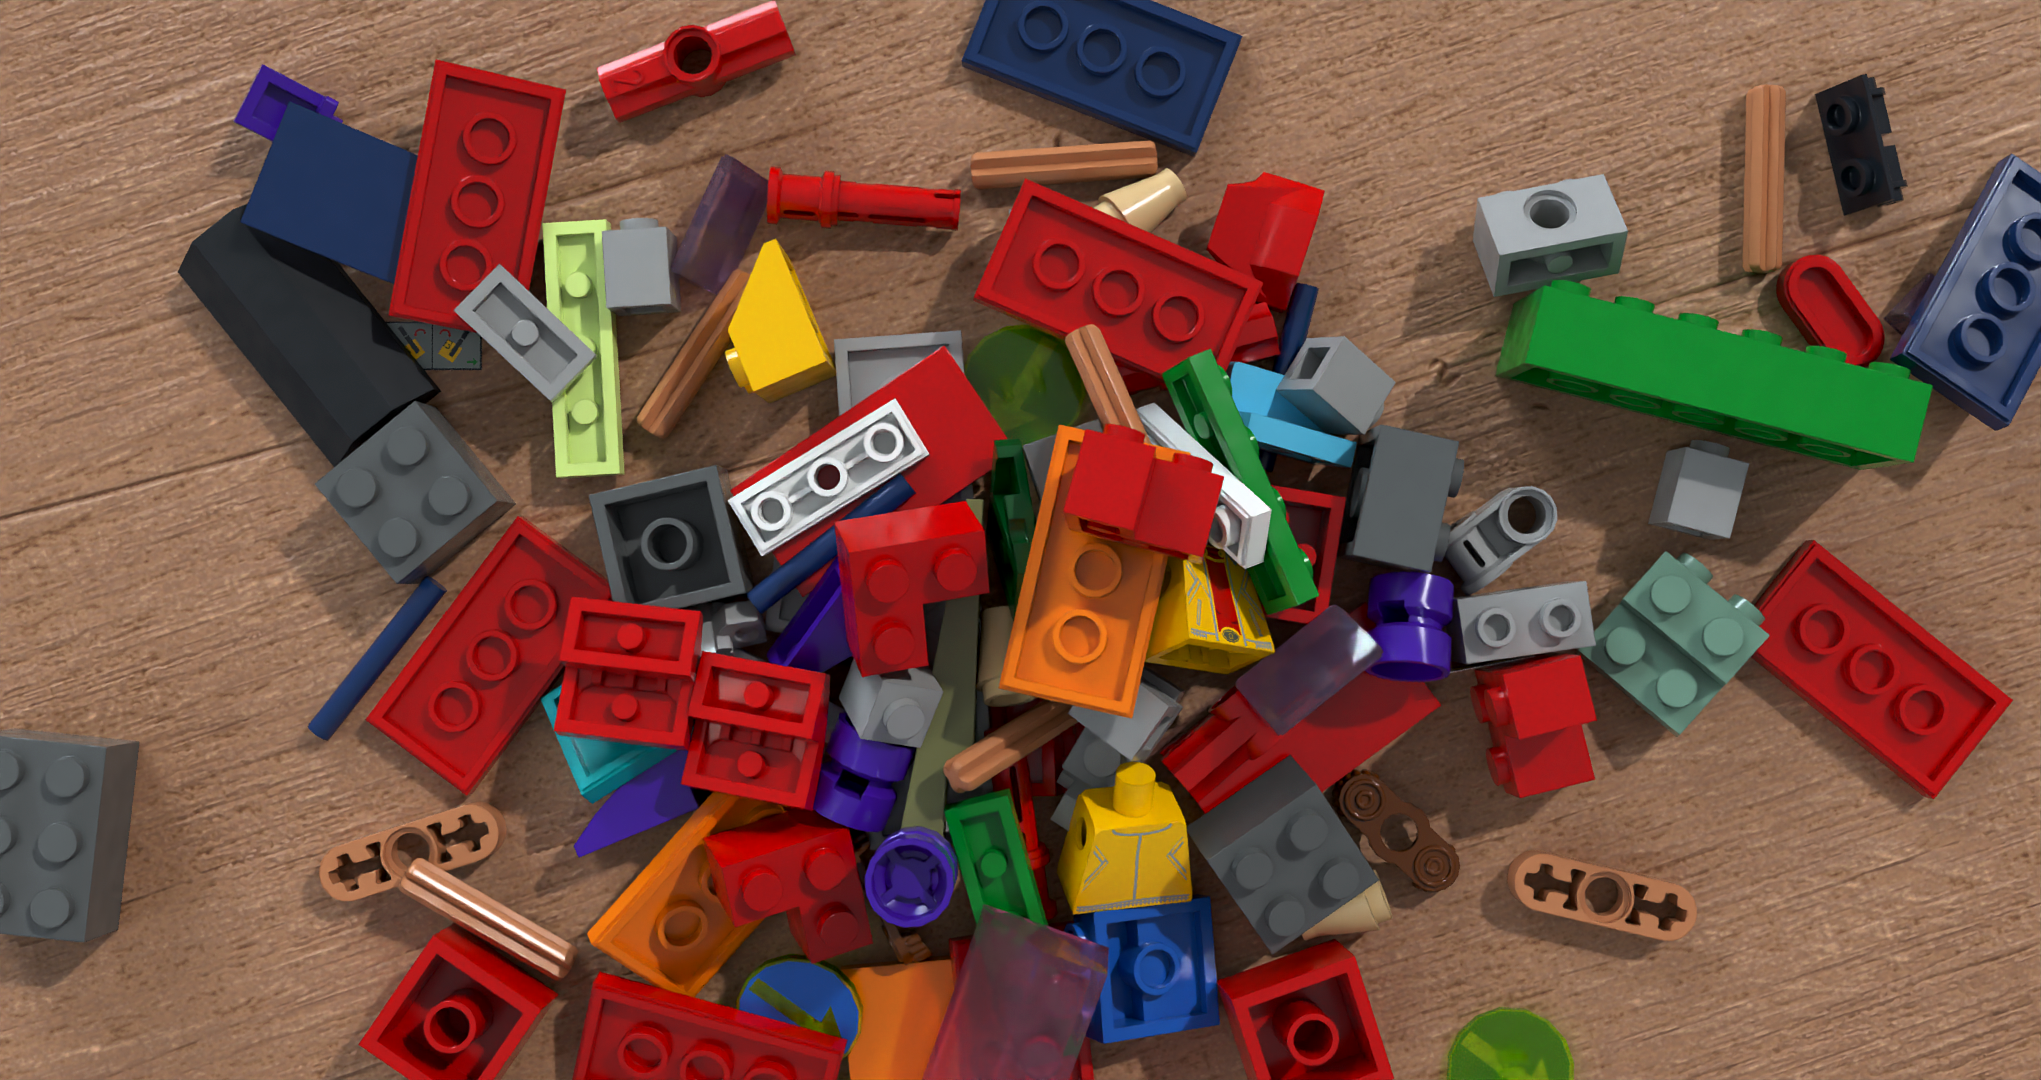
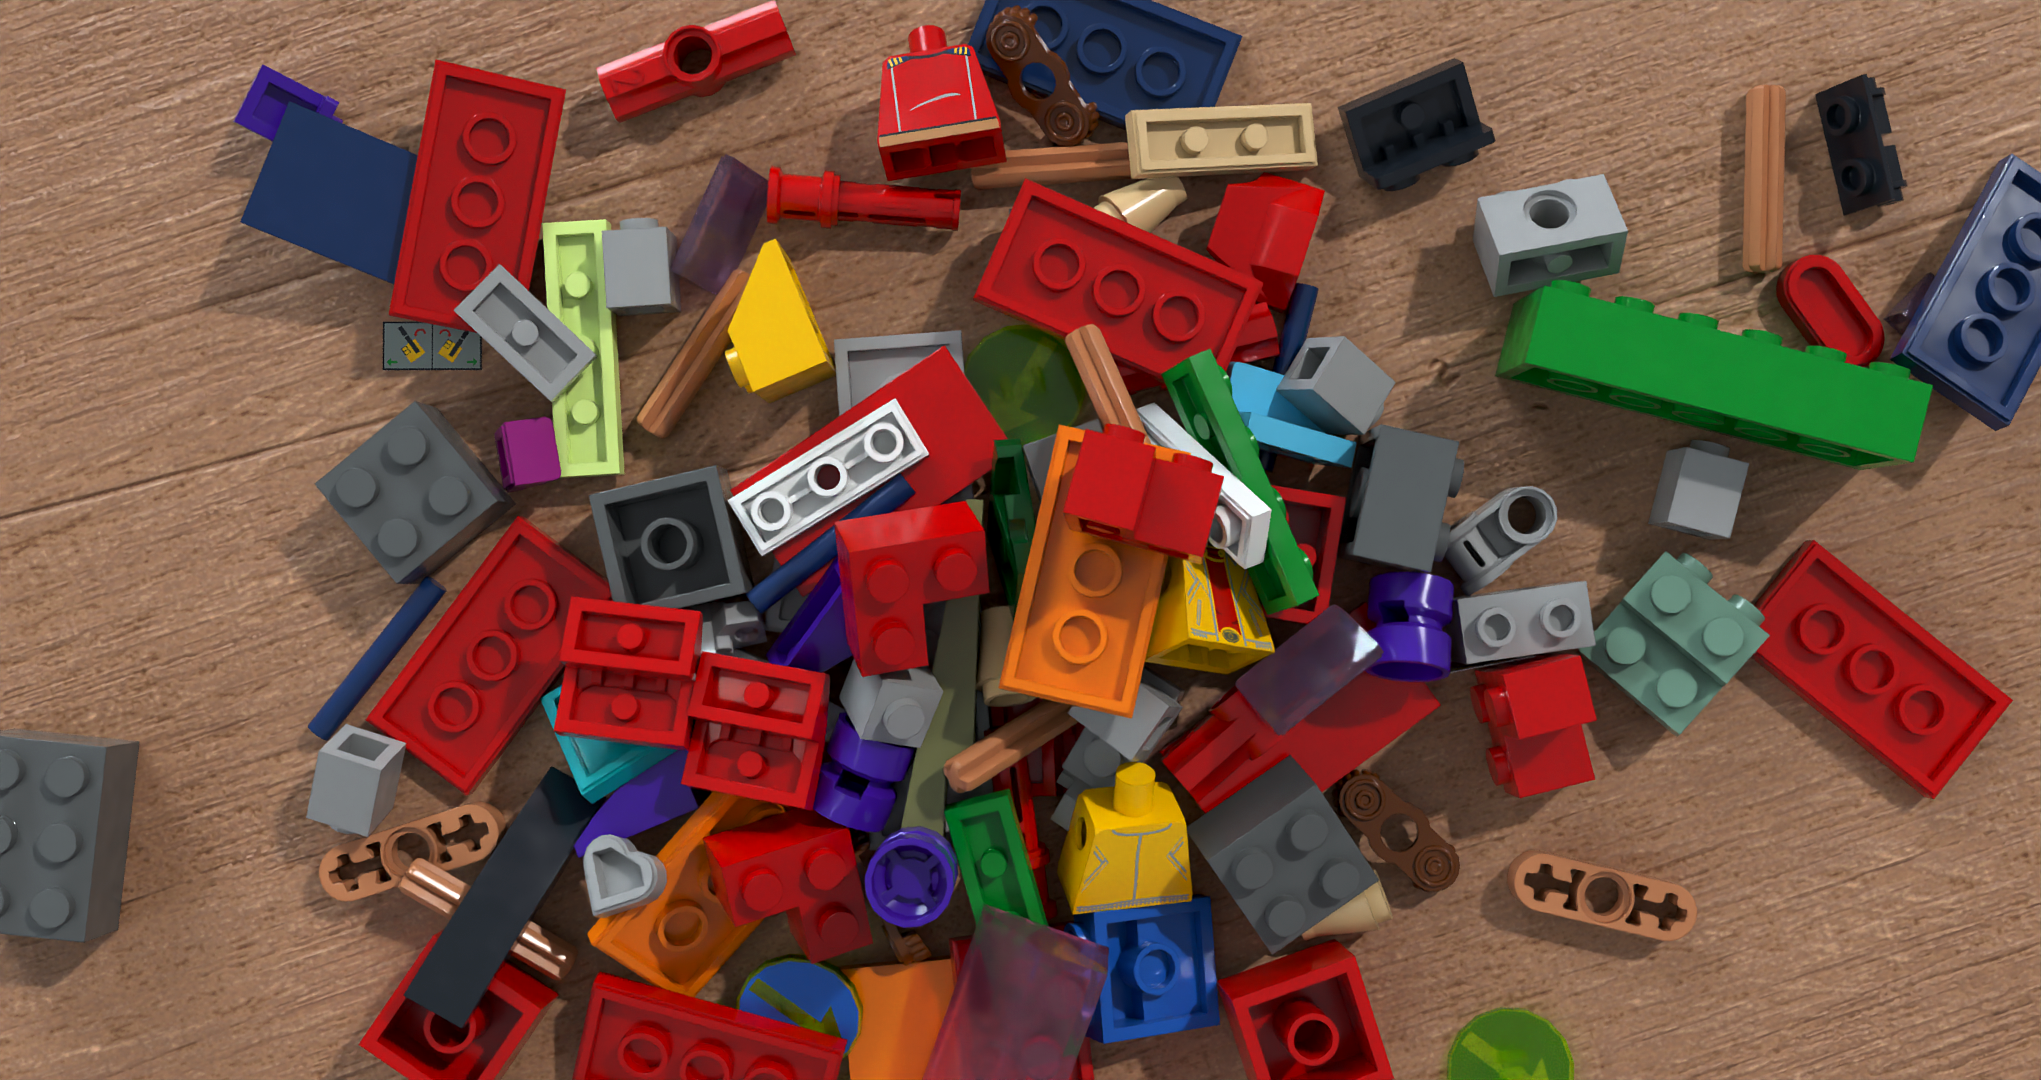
(306, 333): black piece -> none
(355, 780): none -> light grey brick
(503, 900): none -> black slope
(527, 453): none -> magenta slope
(621, 876): none -> light grey tile
(936, 110): none -> red torso
(1015, 45): none -> reddish brown piece
(1220, 140): none -> tan tile
(1415, 127): none -> black bracket

